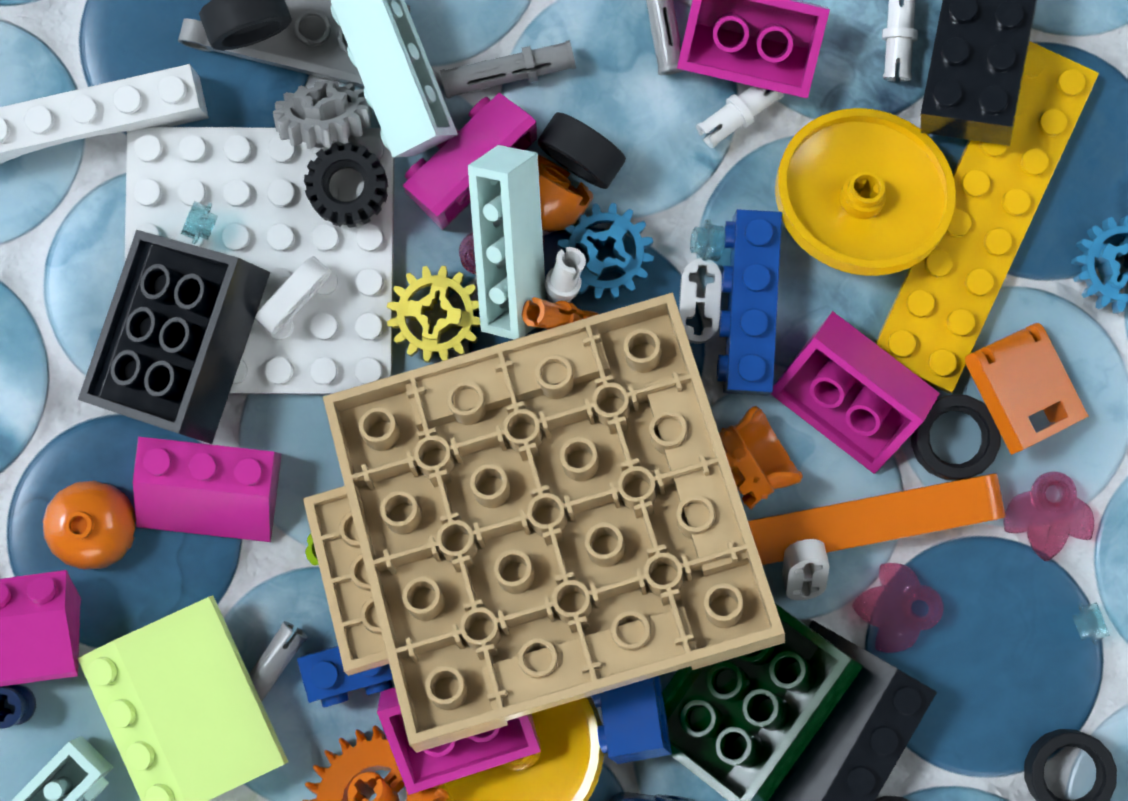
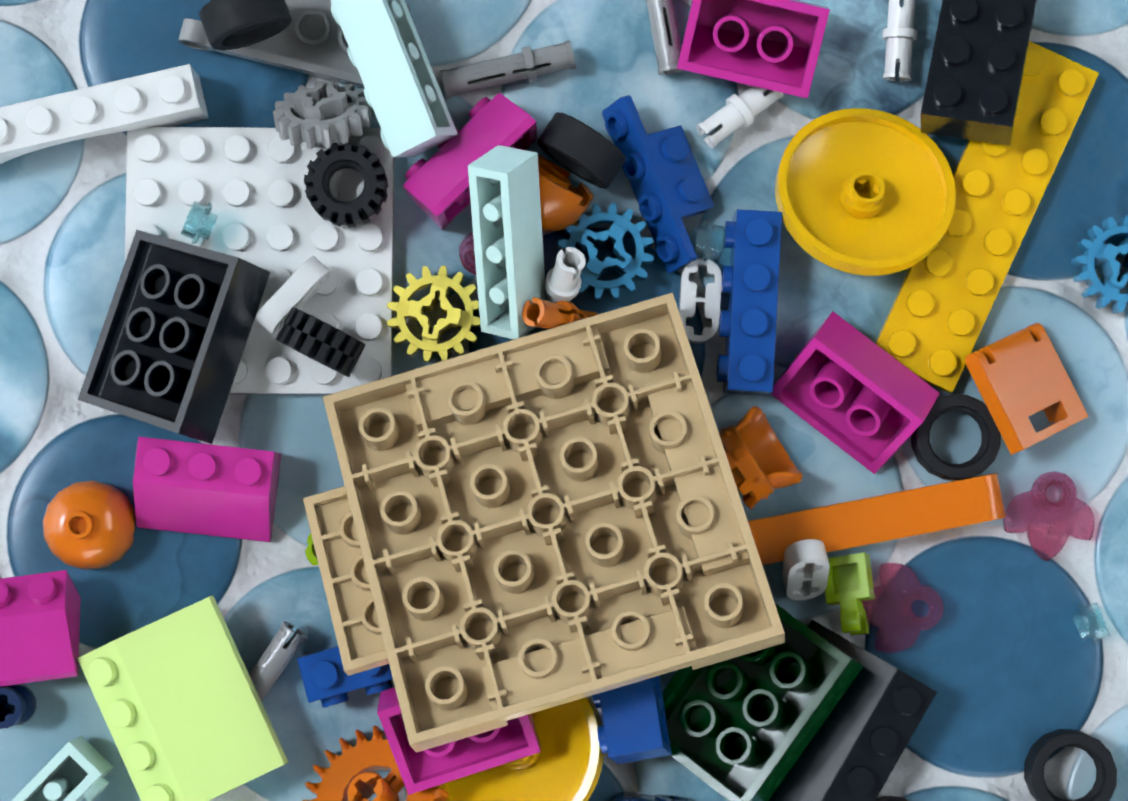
(320, 341): none -> black tyre
(662, 179): none -> blue bracket
(849, 585): none -> lime plate

